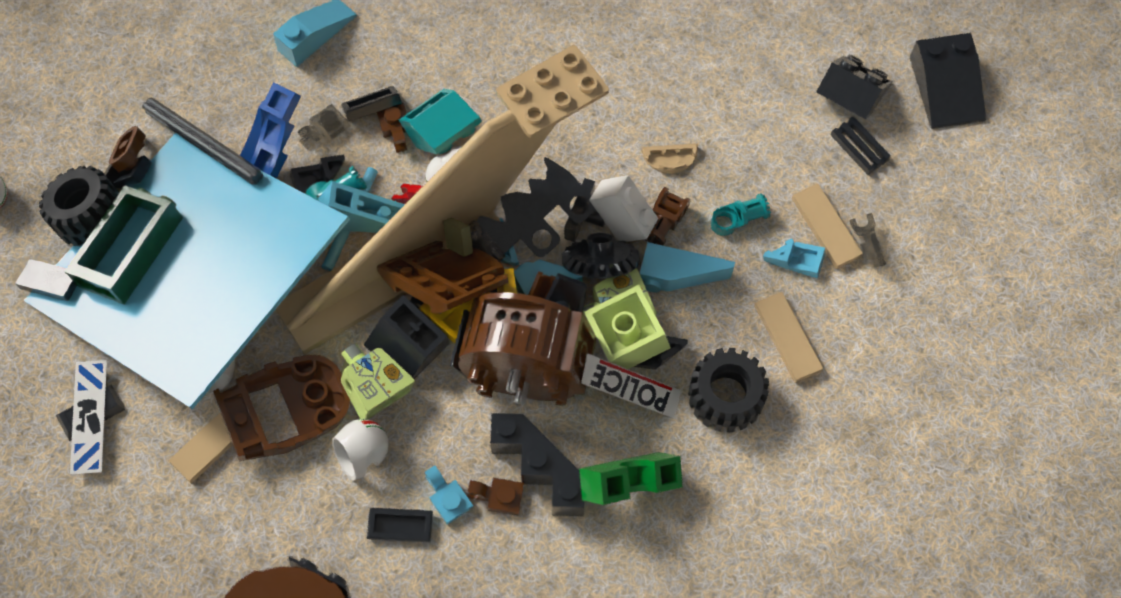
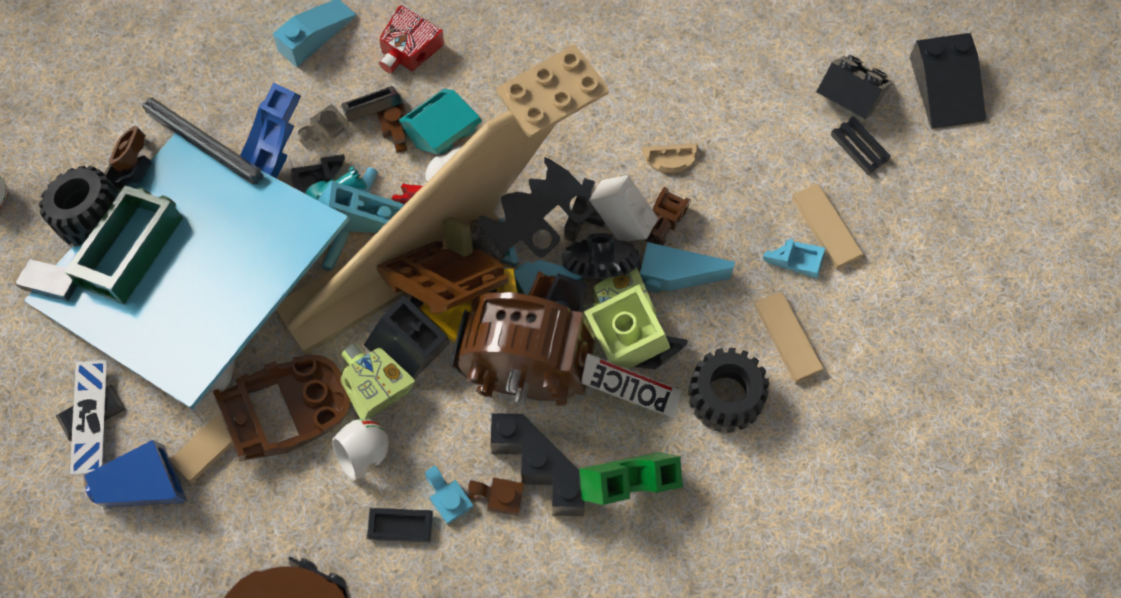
(136, 479): none -> blue slope
(408, 41): none -> red torso
(740, 214): teal connector -> none
(871, 247): clear smoke plate -> none

